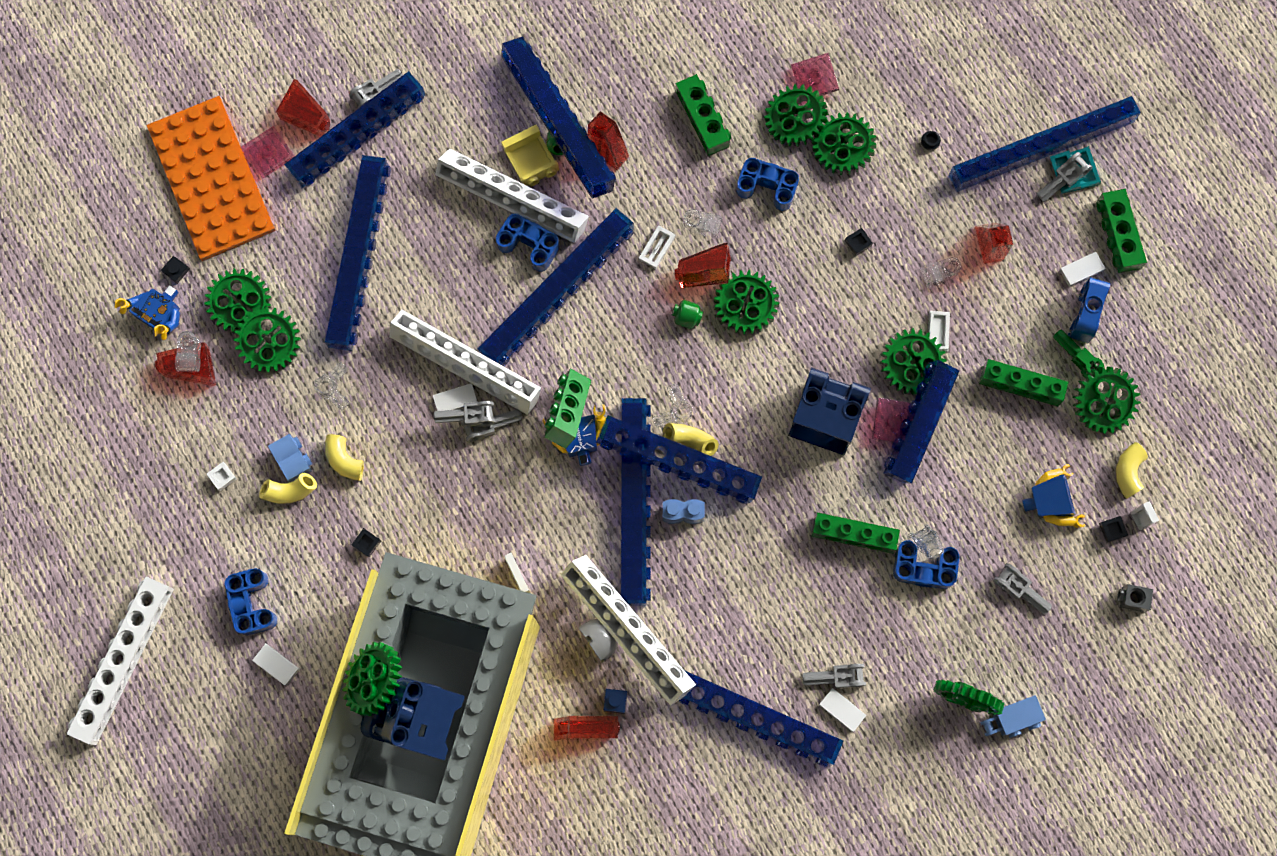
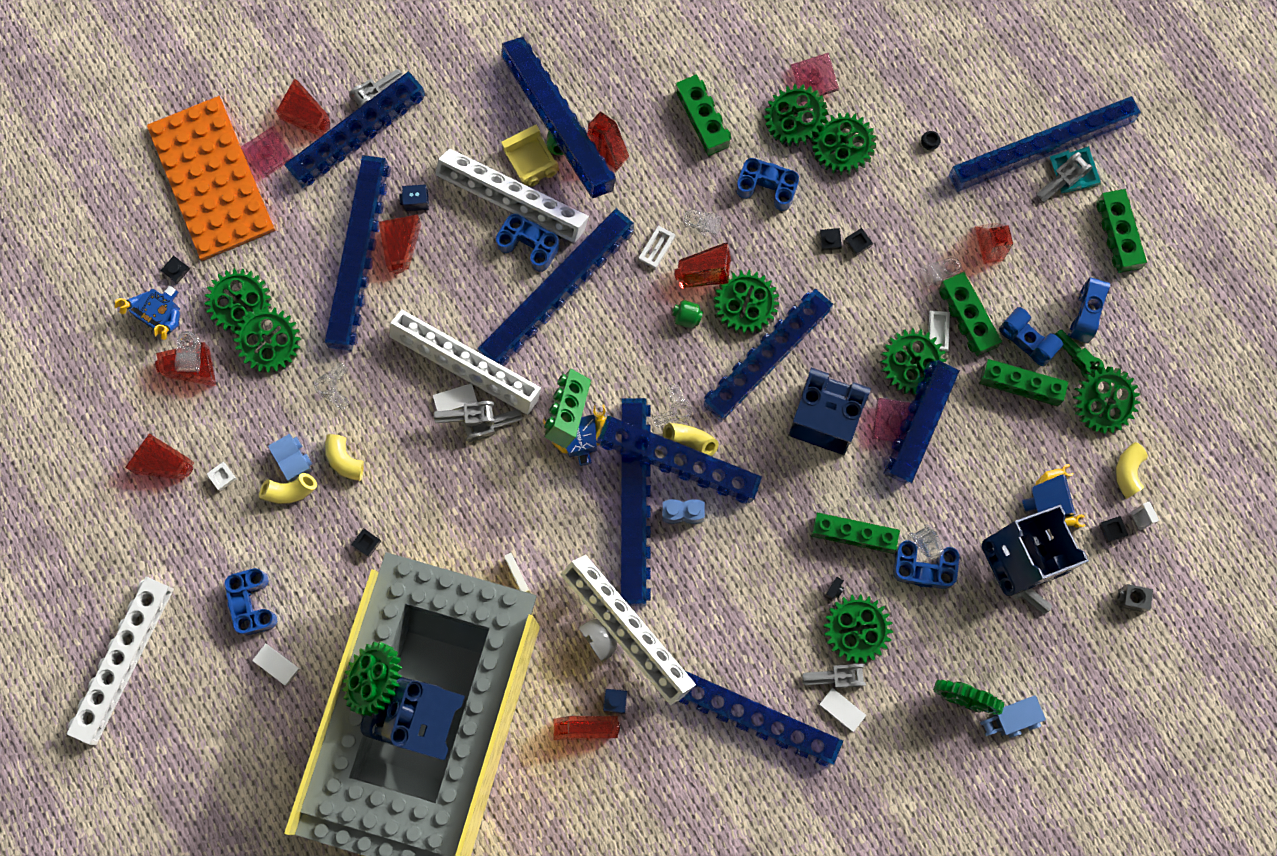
(159, 460): none -> clear red slope
(399, 241): none -> clear red slope
(414, 197): none -> dark blue brick
(811, 300): none -> clear blue brick
(830, 239): none -> black plate
(835, 589): none -> black plate
(862, 648): none -> green gear
(961, 286): none -> green brick
(1017, 327): none -> blue beam
(1026, 555): none -> dark blue piece
(1082, 269): white tile -> none

